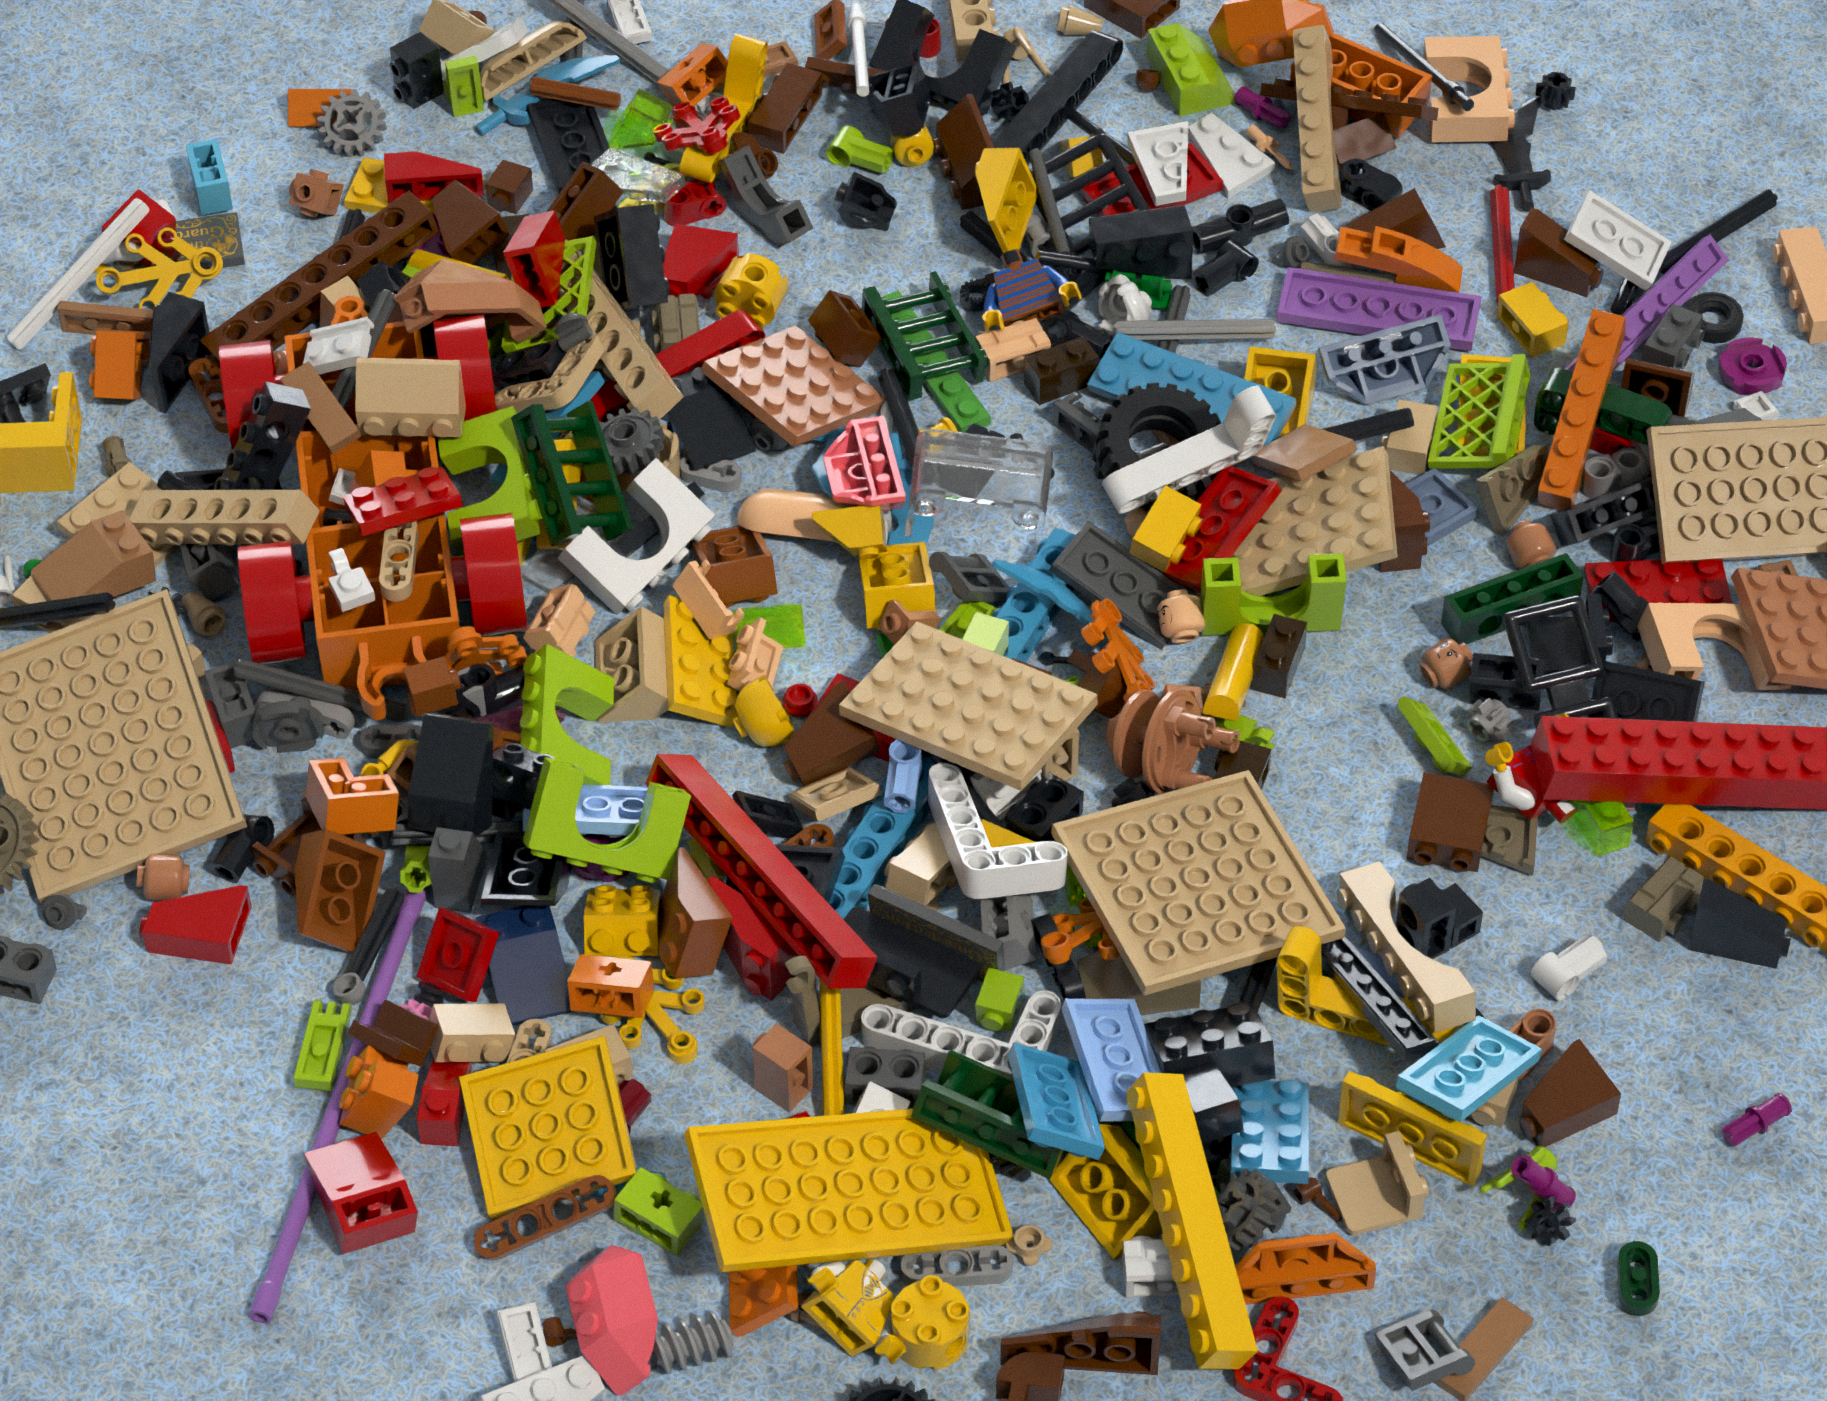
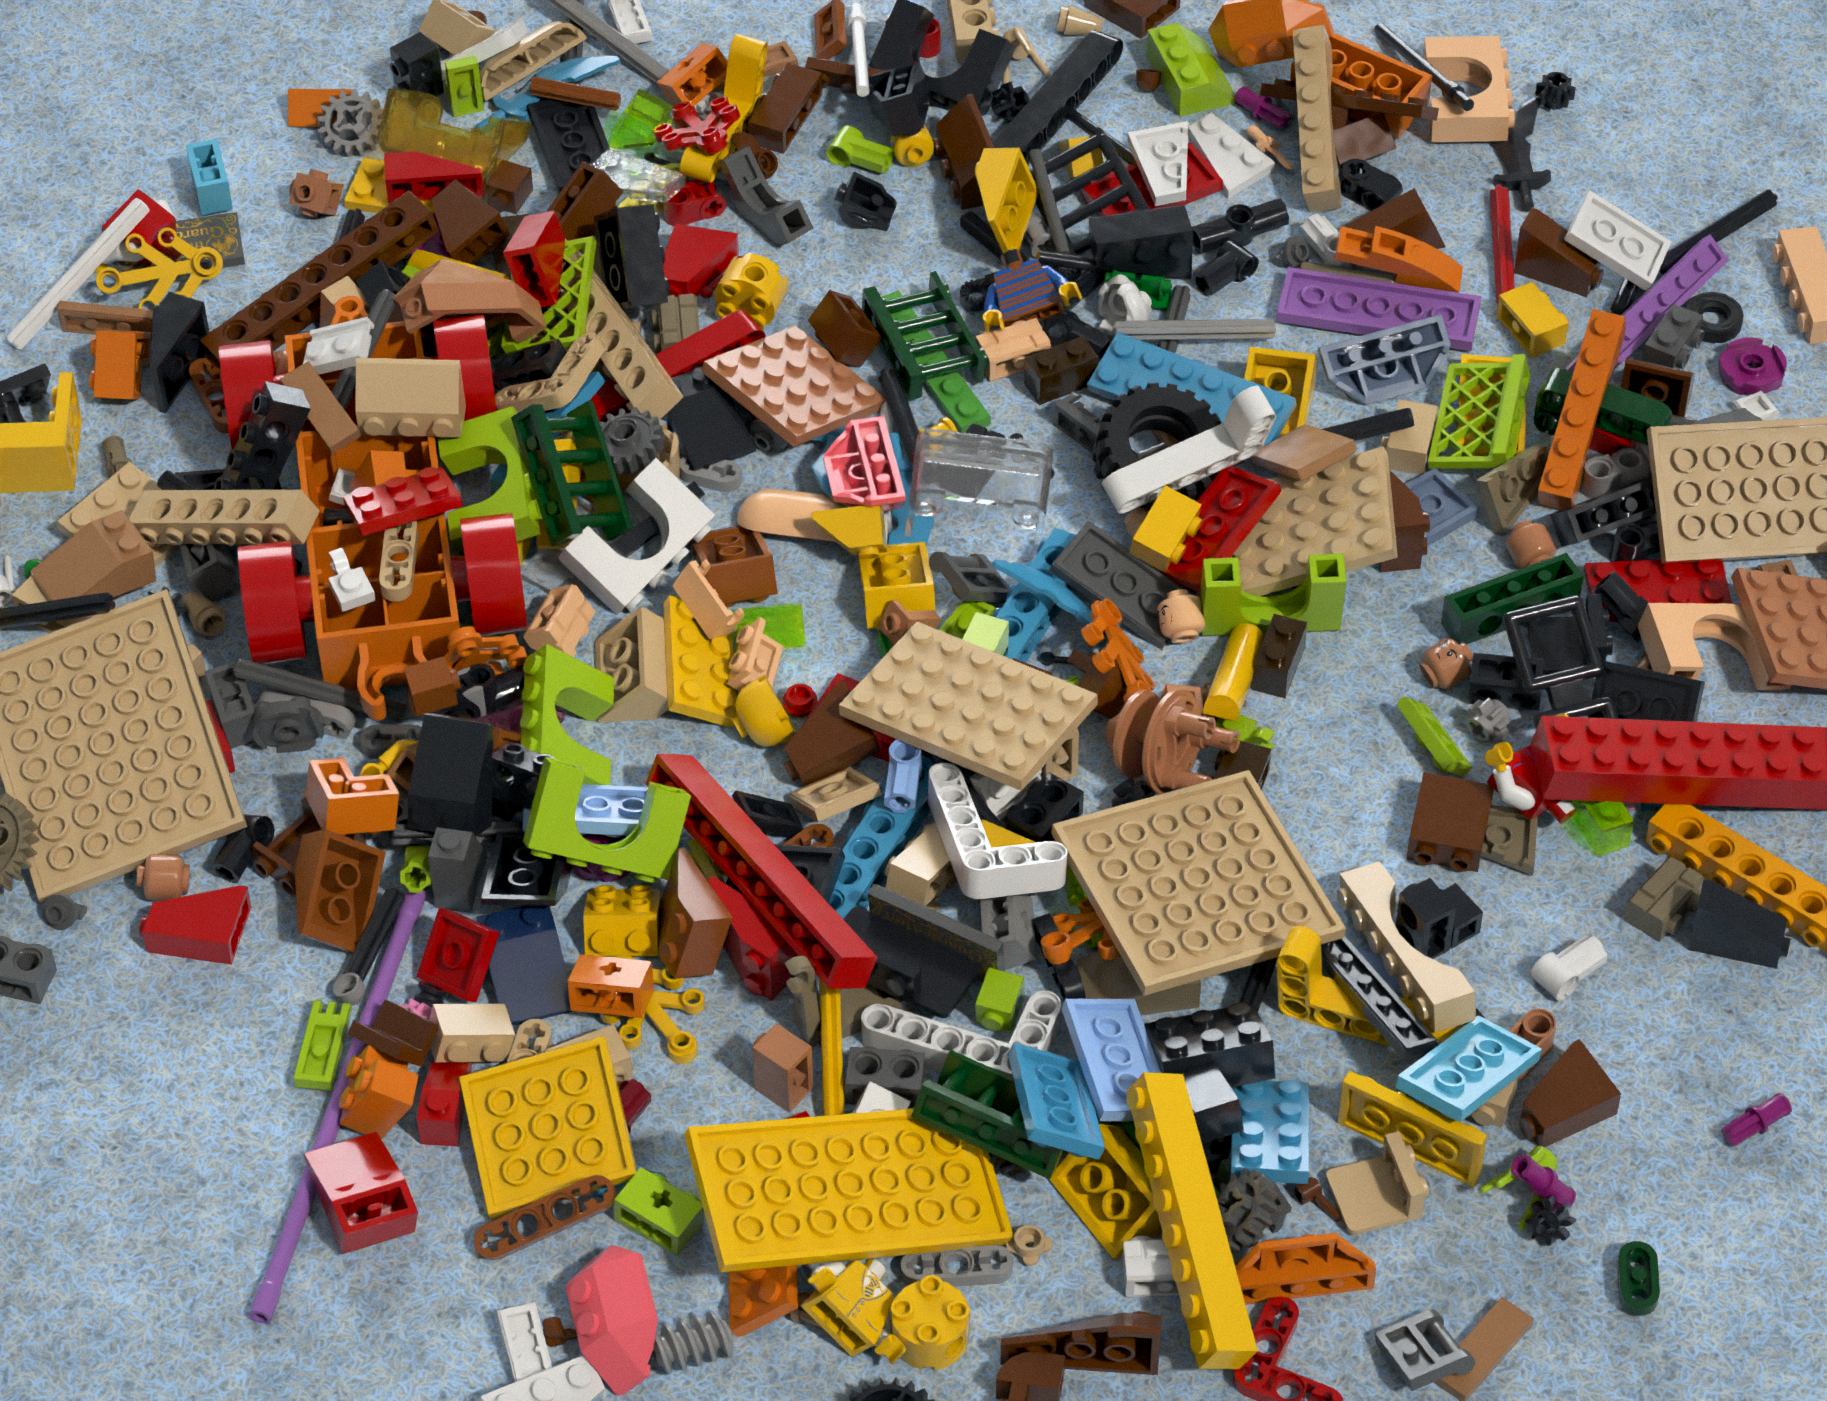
(414, 124): none -> clear yellow windscreen
(572, 330): dark grey plate -> none

